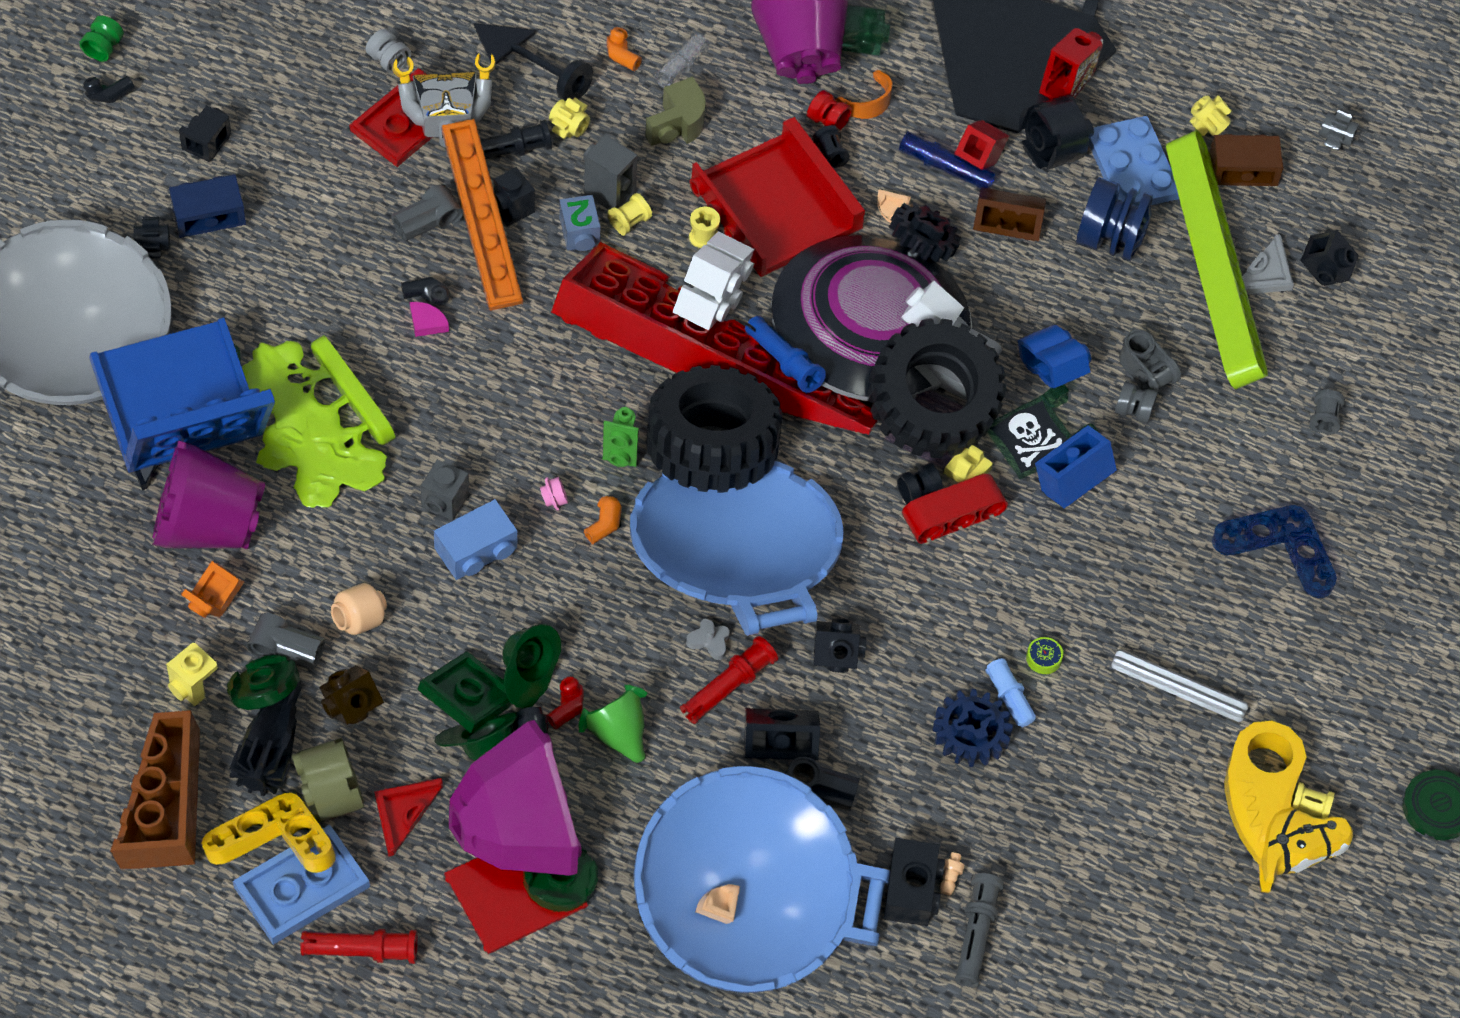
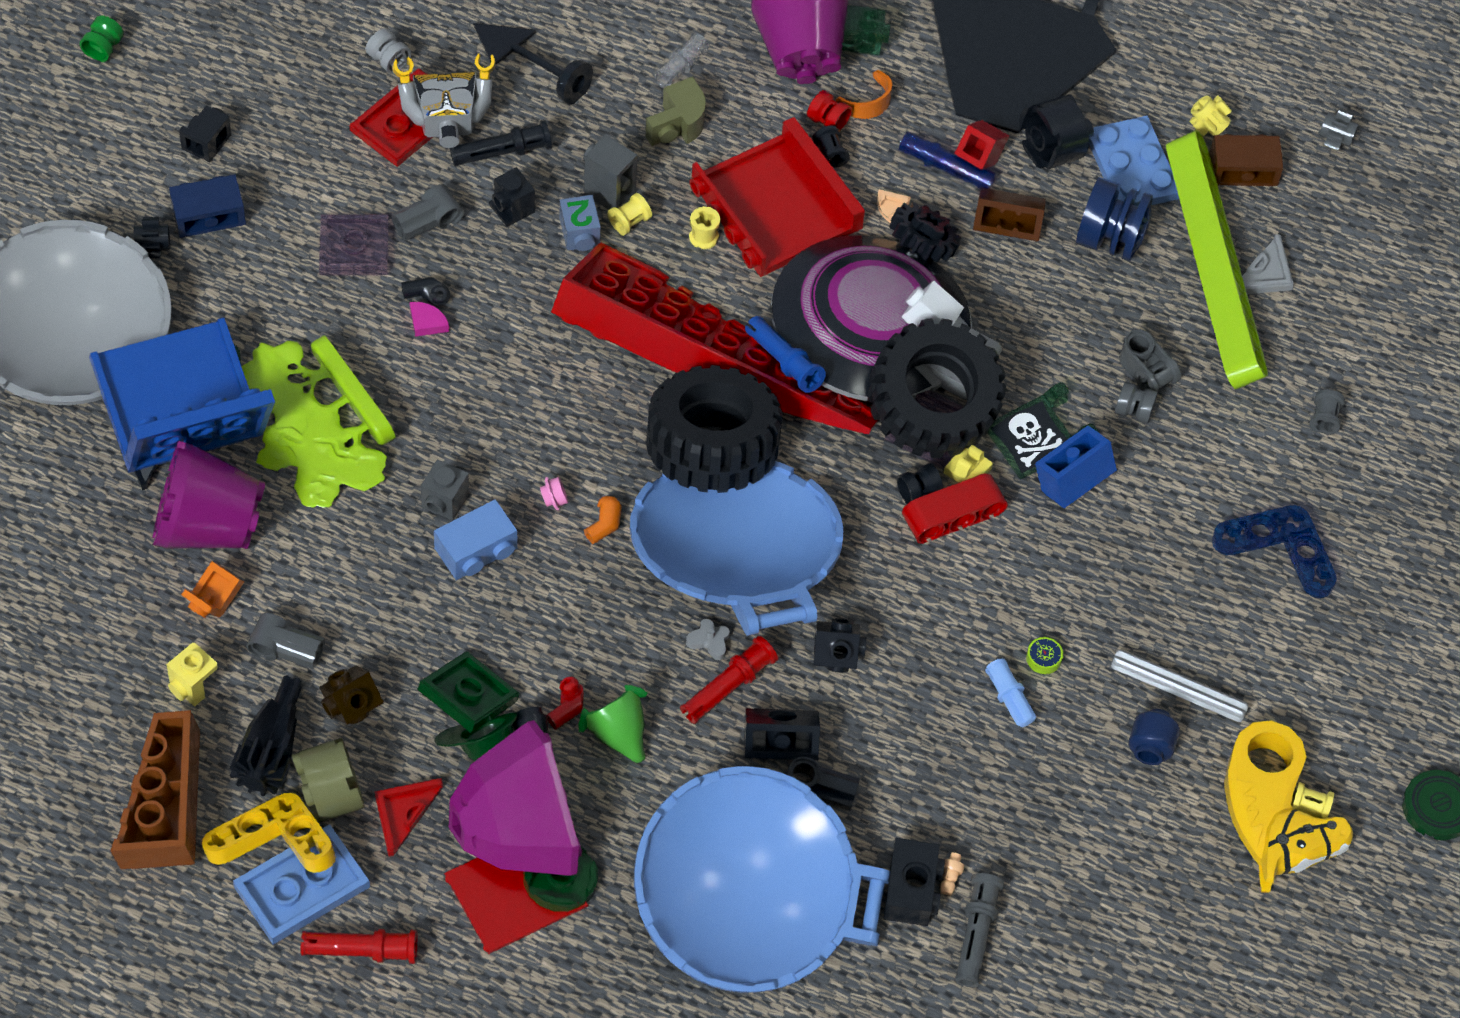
(107, 93): black arm -> none
(263, 682): dark green tile -> none
(354, 244): none -> clear purple tile
(358, 609): light nougat head -> none
(482, 214): orange tile -> none
(529, 663): dark green piece -> none
(569, 118): light yellow gear -> none
(618, 49): orange arm -> none
(621, 439): bright green hinge -> none
(717, 276): white piece -> none
(719, 903): light nougat tile -> none
(970, 731): dark blue gear -> none
(1054, 356): blue brick -> none
(1075, 52): red torso -> none
(1154, 737): none -> dark blue head
(1329, 258): black brick -> none

